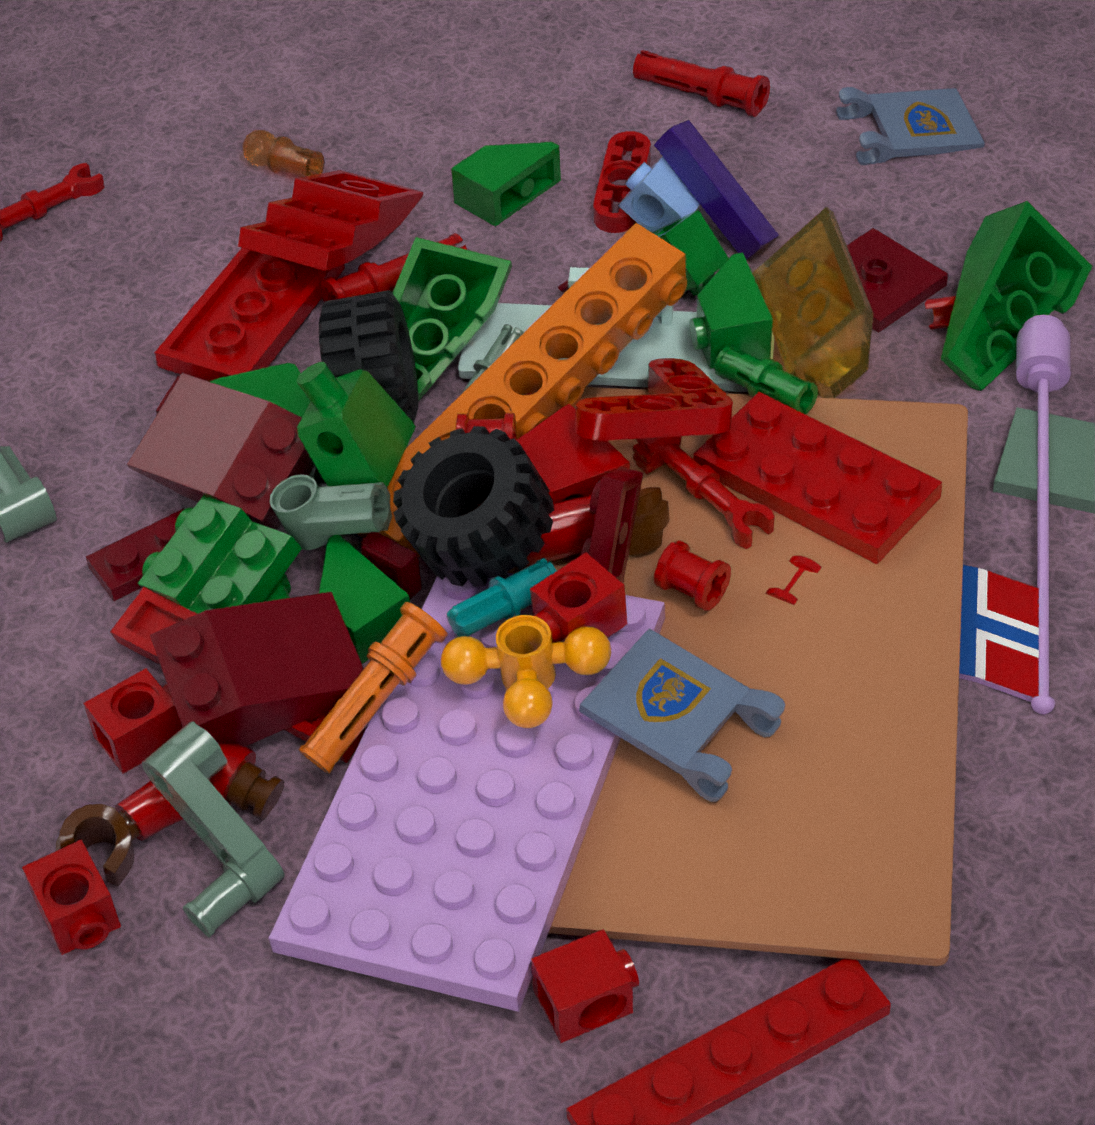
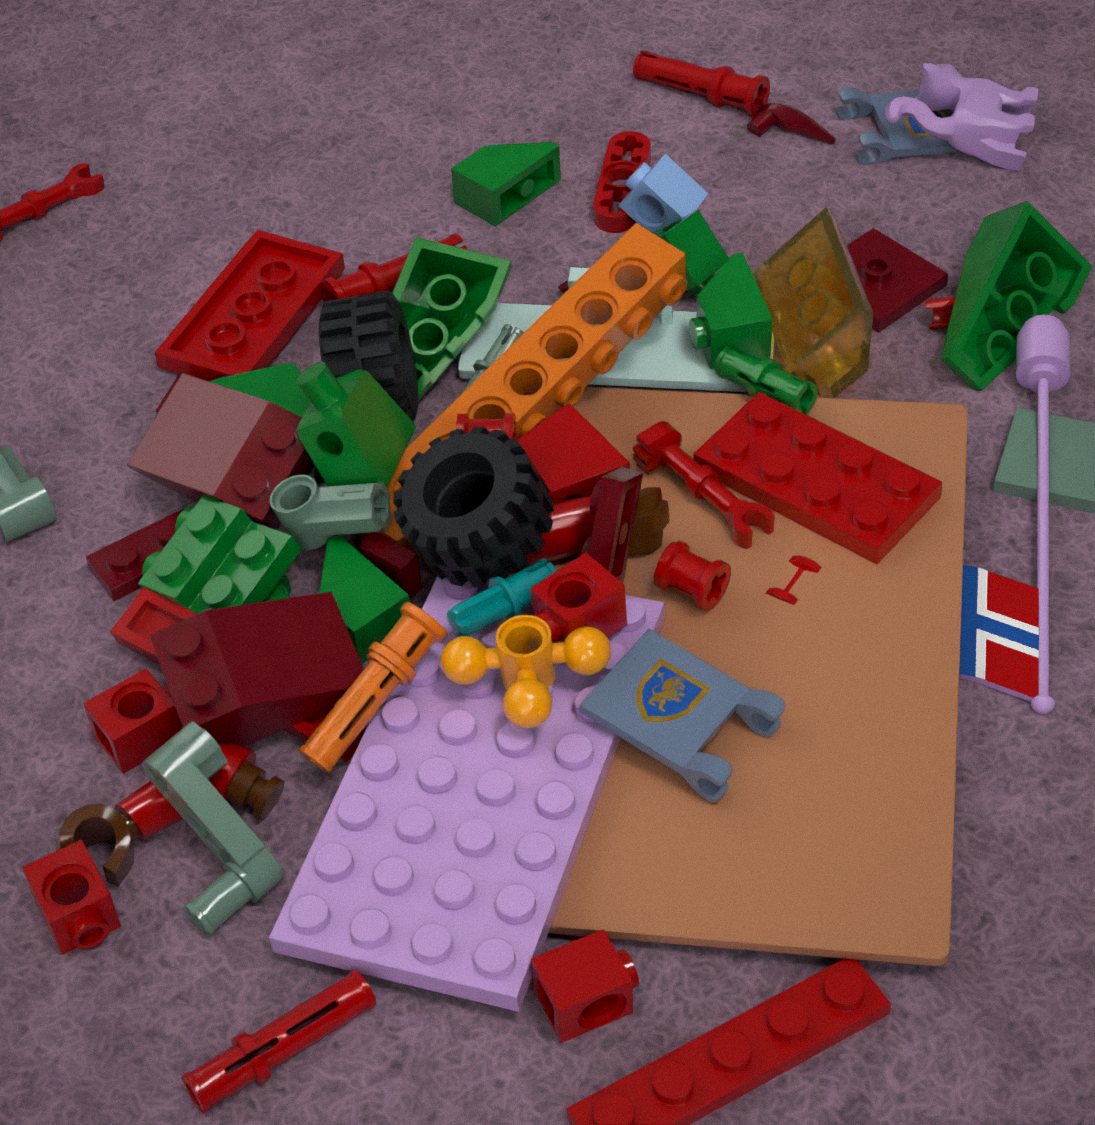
(212, 1084): none -> red pin
(280, 154): clear orange pin -> none
(330, 219): red slope -> none
(679, 404): red beam -> none
(715, 189): dark purple slope -> none
(789, 119): none -> dark red bar
(983, 117): none -> lavender animal

